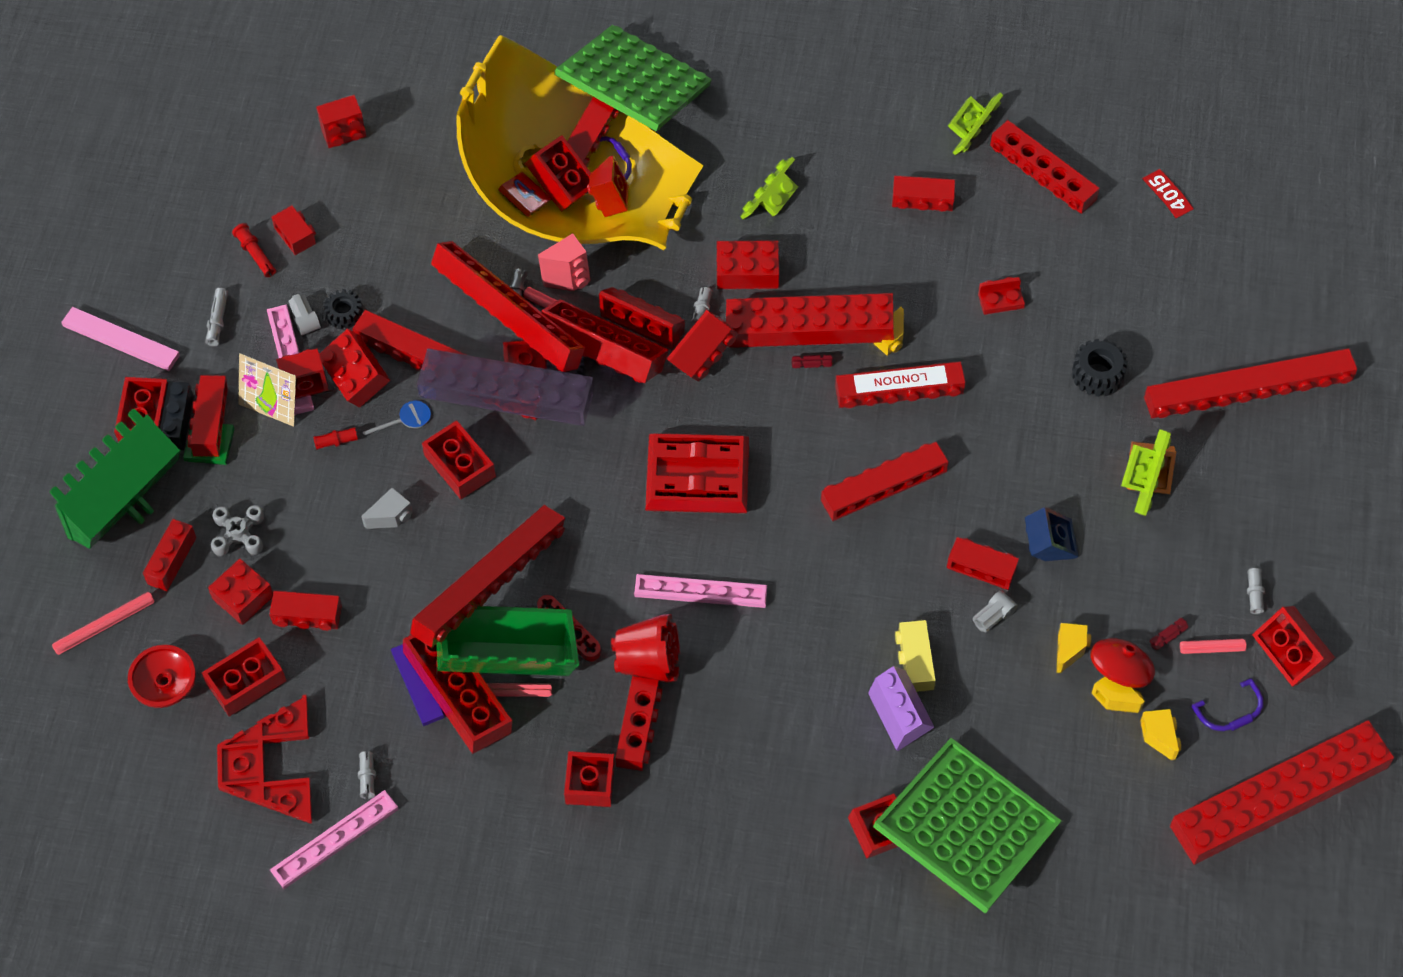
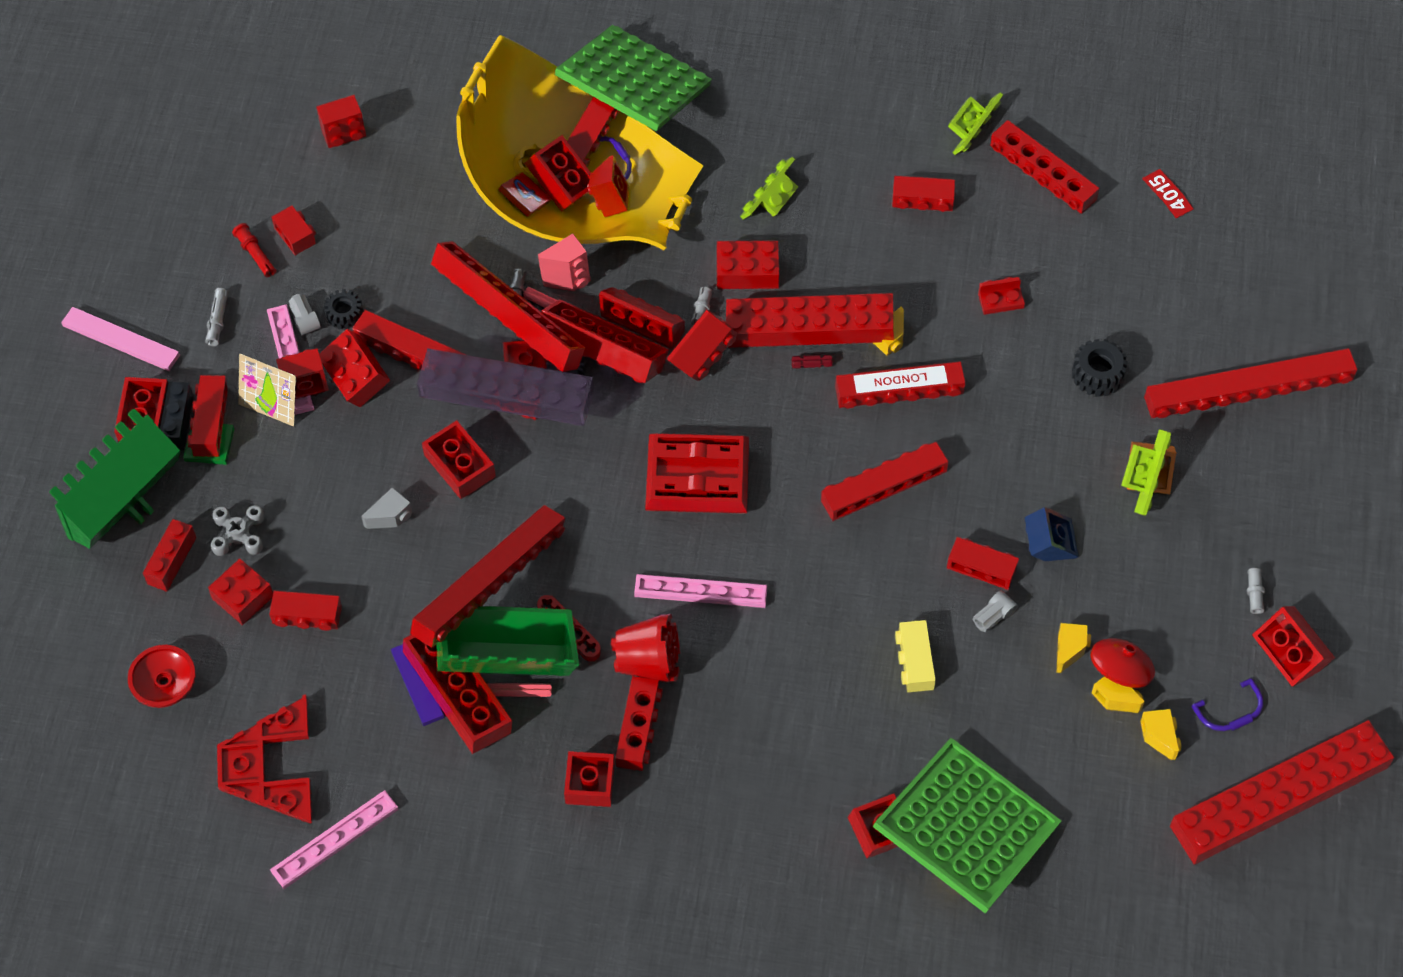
(103, 623): coral axle -> none
(244, 676): red brick -> none
(335, 438): red pin -> none
(366, 775): light grey pin -> none
(412, 414): blue piece -> none
(899, 707): medium lavender slope -> none
(1168, 634): dark red axle -> none
(1212, 646): coral axle -> none

